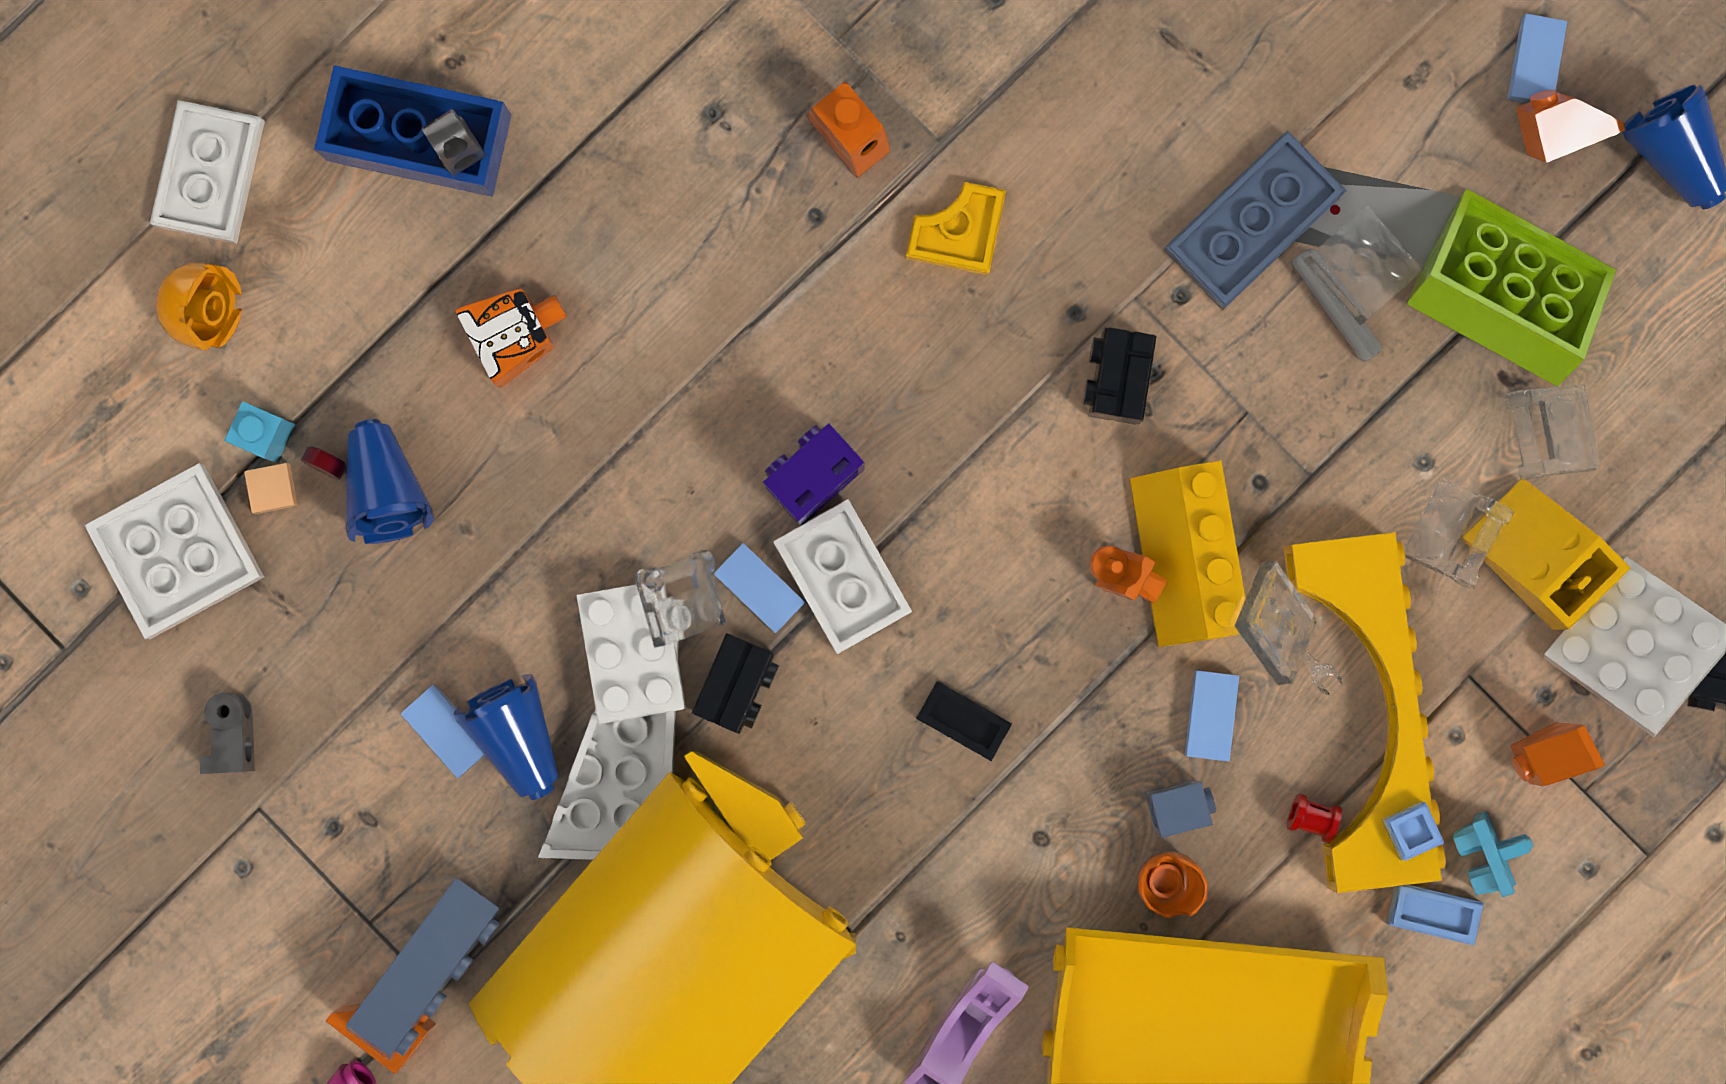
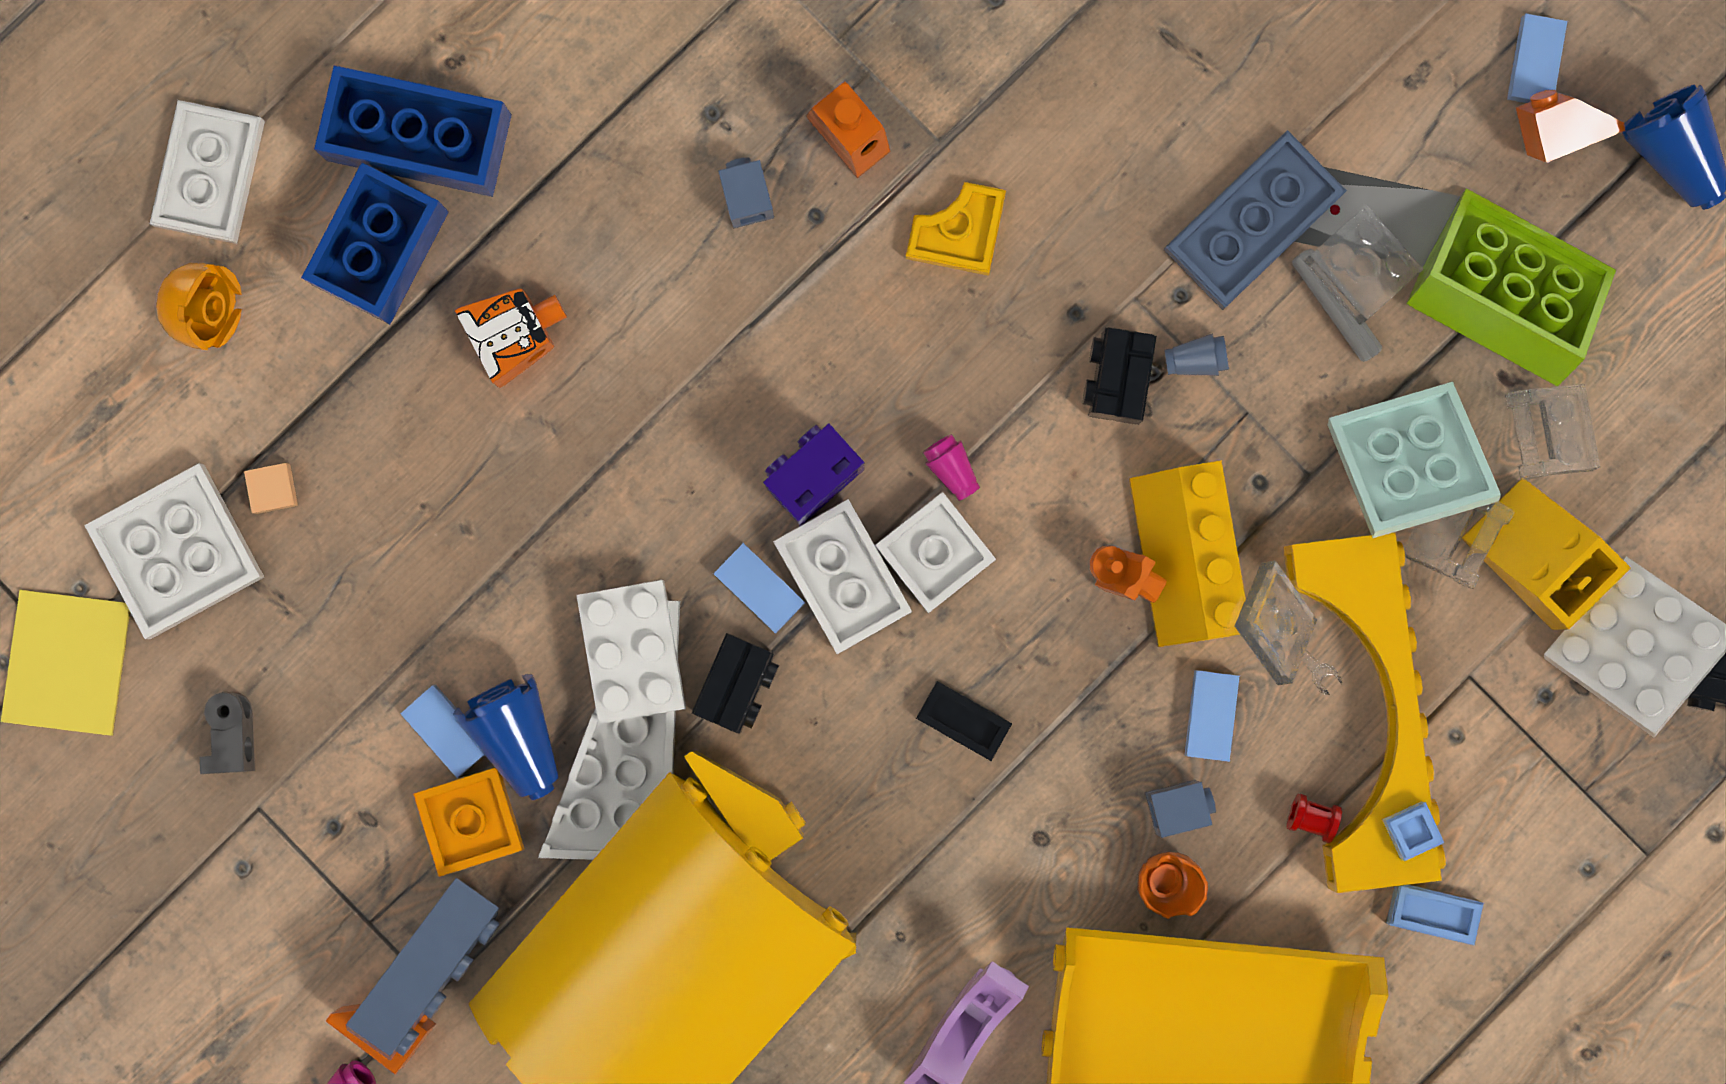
(65, 662): none -> light yellow piece
(259, 432): medium azure brick -> none
(324, 462): dark red tile -> none
(375, 243): none -> blue brick
(381, 487): blue cone -> none
(453, 142): flat silver leg -> none
(468, 821): none -> light orange plate
(684, 612): clear plate -> none
(746, 192): none -> sand blue brick
(935, 552): none -> white plate
(951, 465): none -> dark pink cone
(1198, 357): none -> sand blue cone
(1413, 459): none -> light aqua plate
(1497, 873): medium azure hips -> none
(1555, 754): orange slope -> none

